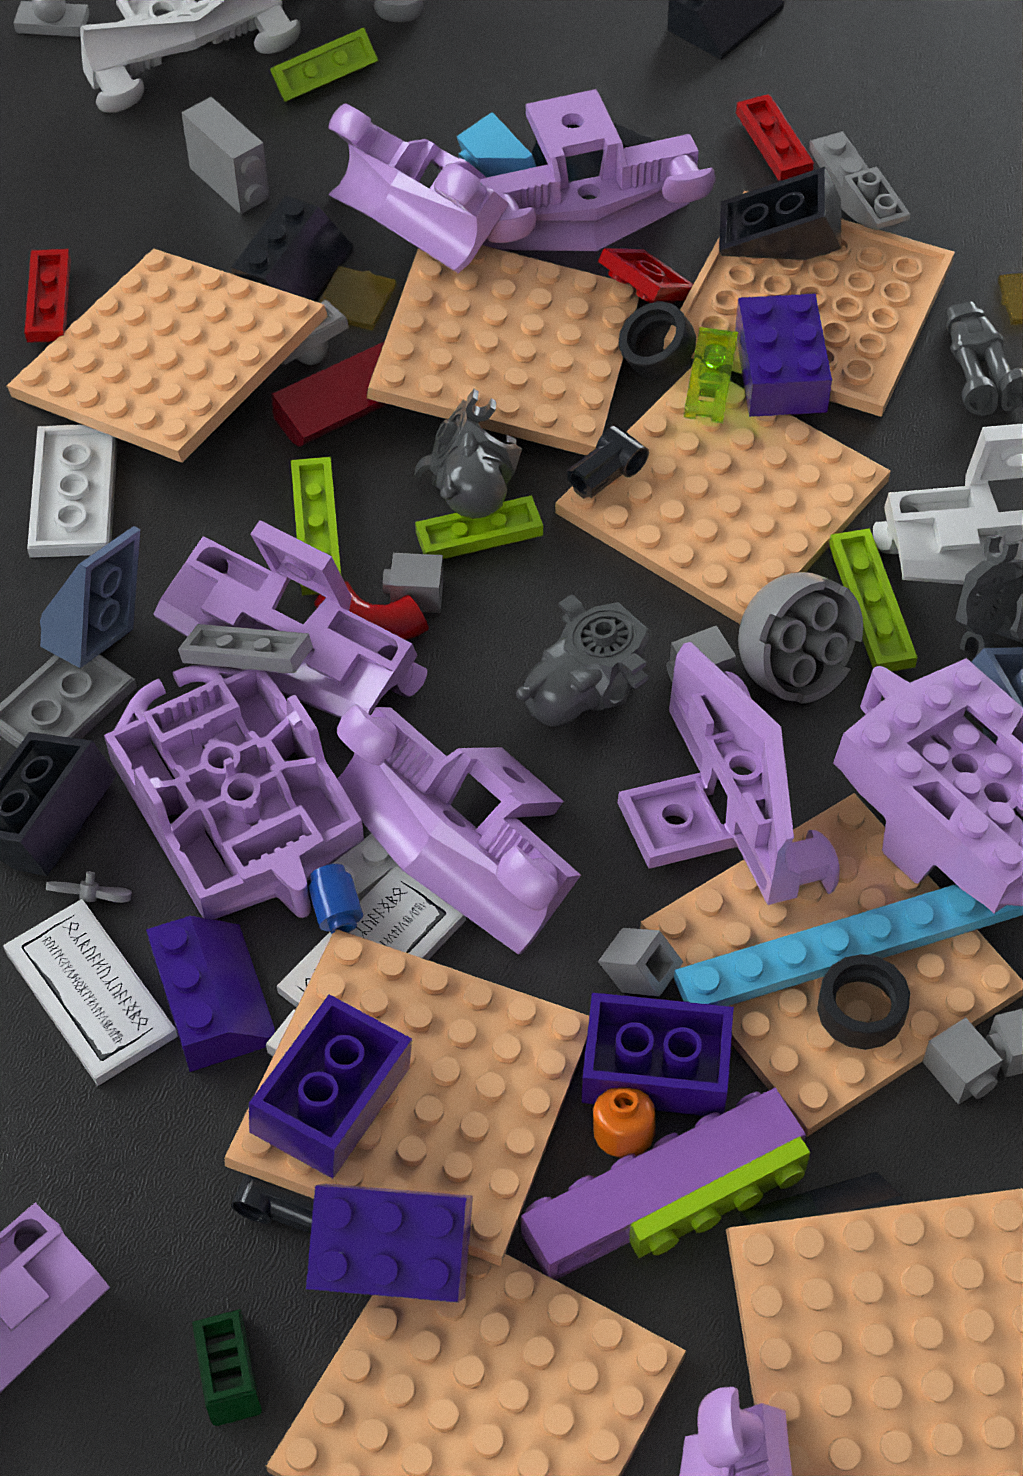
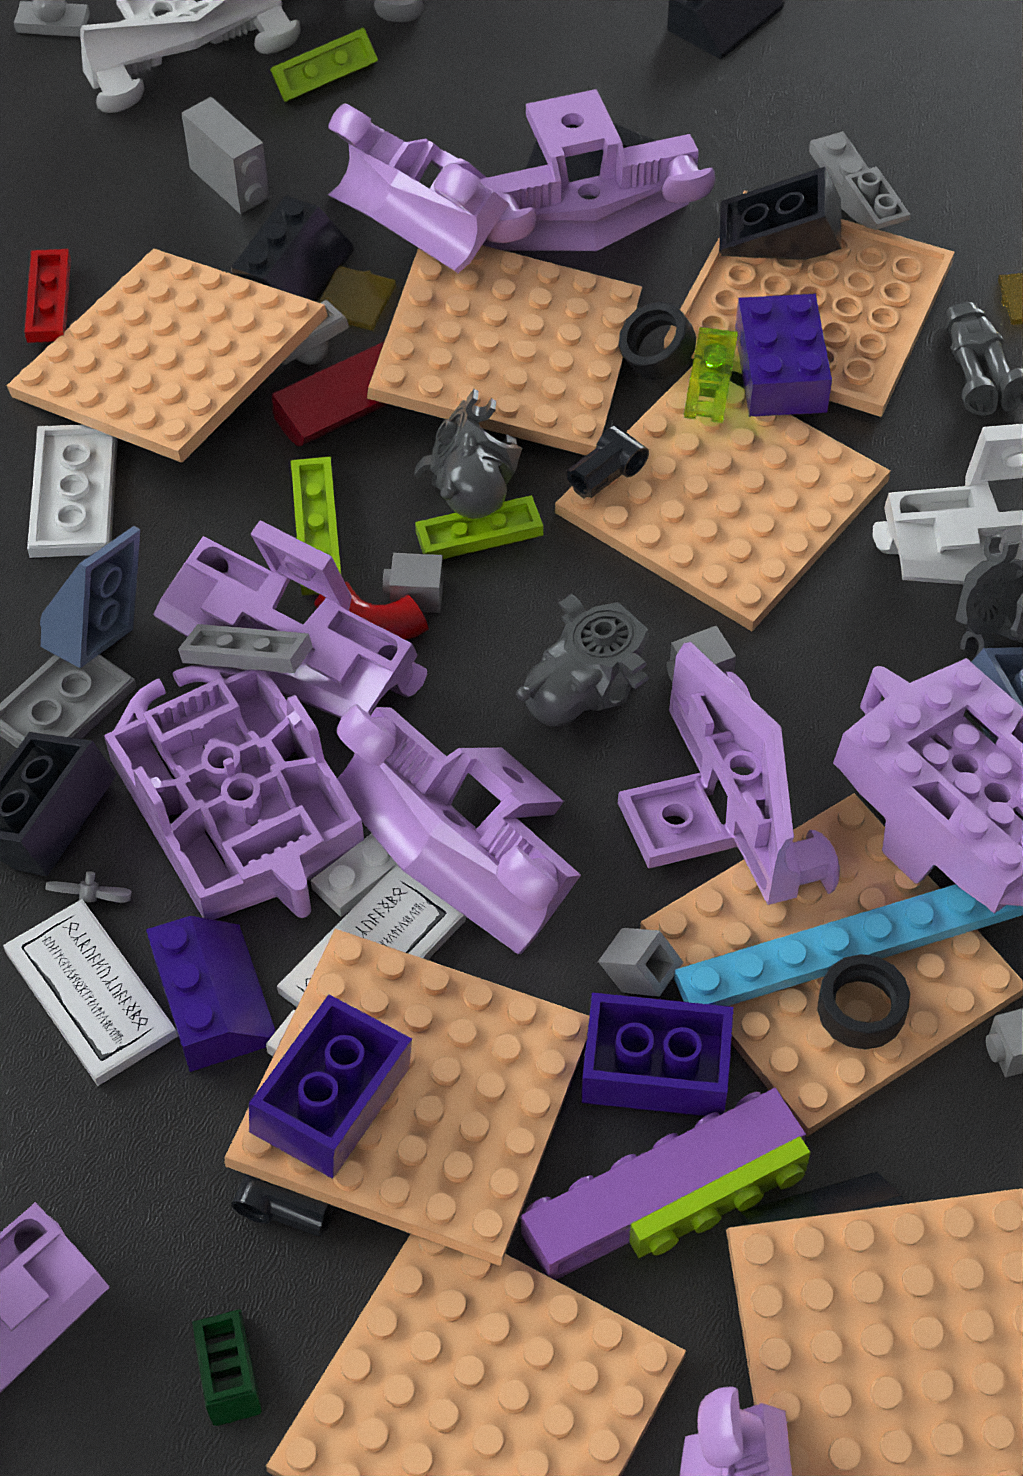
(335, 898): blue brick -> none
(389, 1242): dark purple brick -> none
(493, 148): medium azure slope -> none
(624, 1122): orange head -> none
(646, 274): red plate -> none
(774, 137): red plate -> none
(791, 625): light grey cylinder -> none
(865, 576): lime plate -> none
(963, 1062): light grey brick -> none

